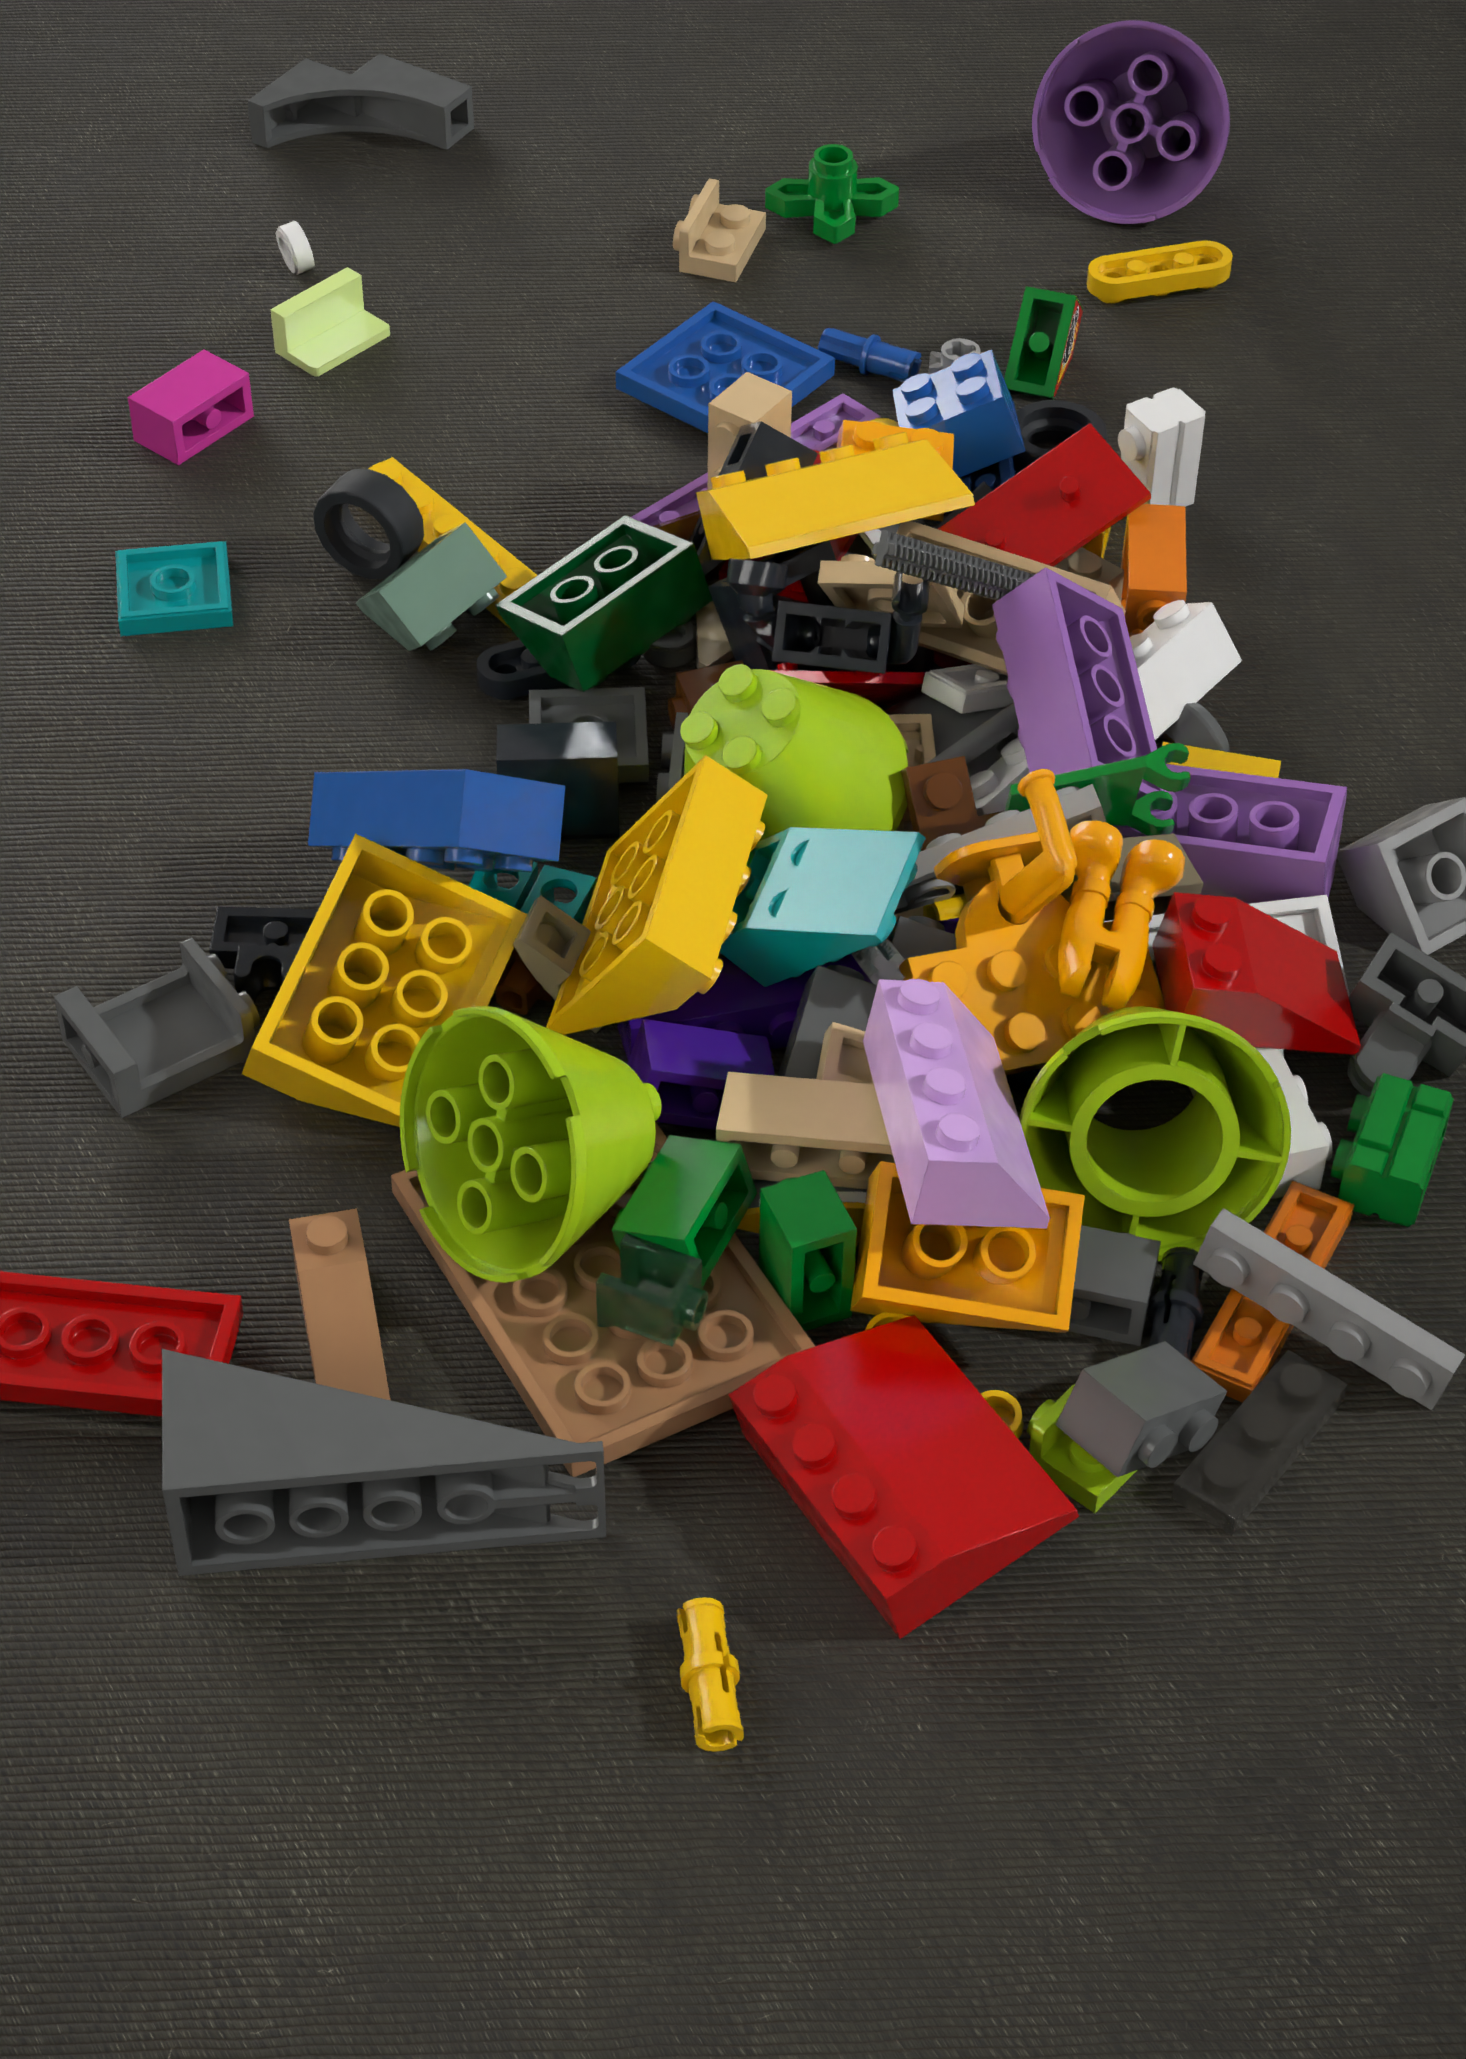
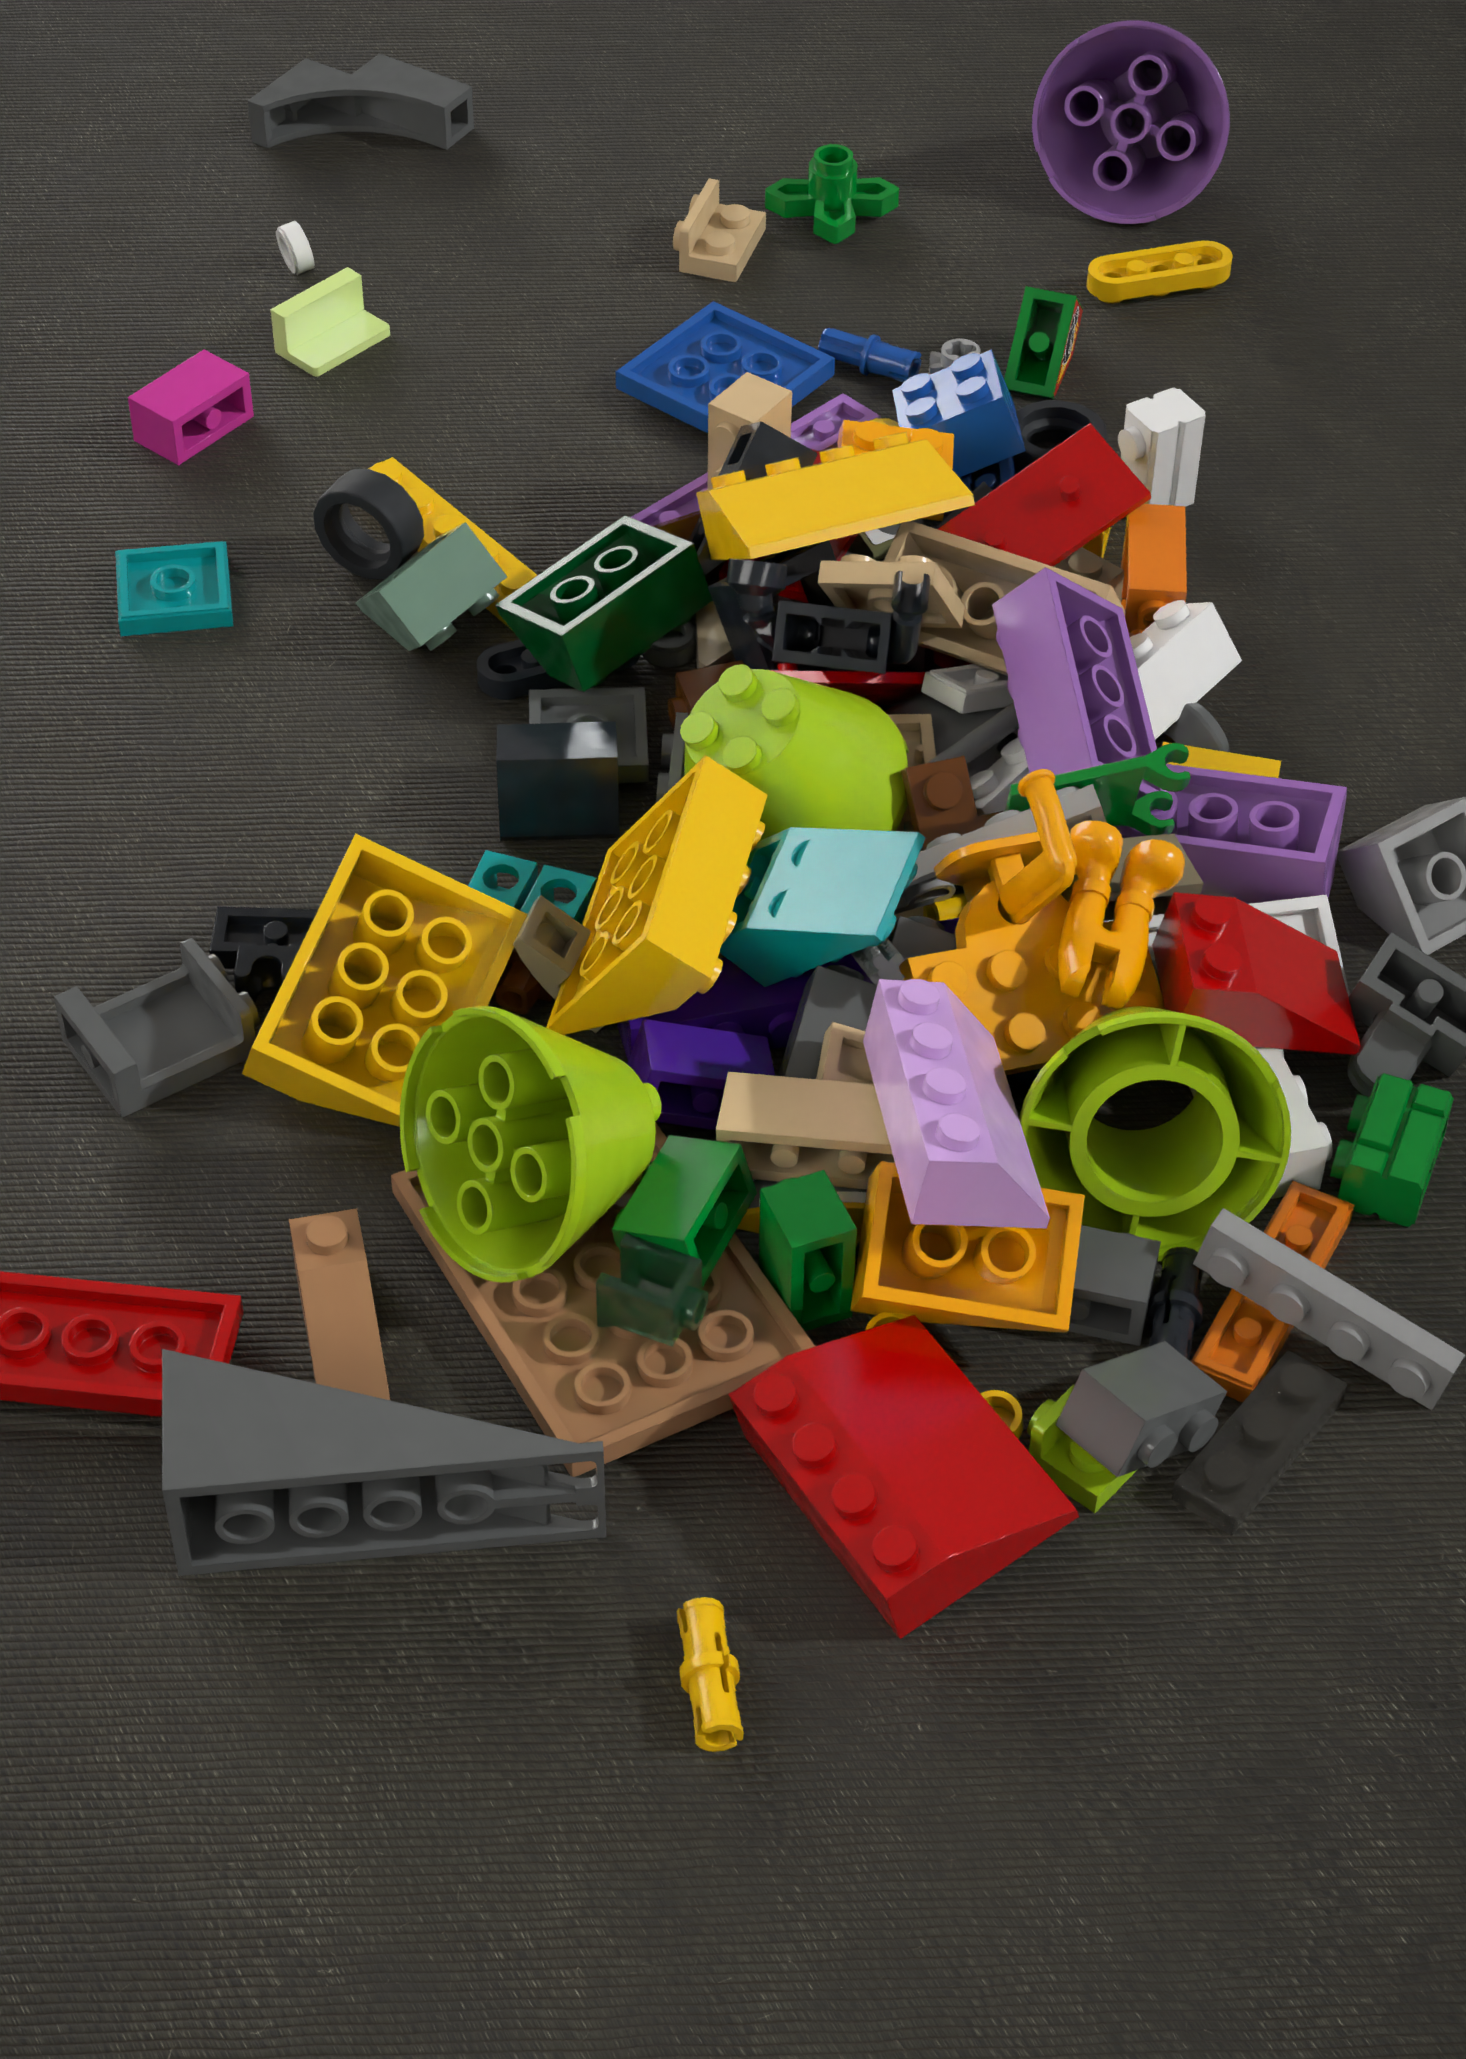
(440, 817): blue brick -> none
(946, 566): dark grey axle -> none

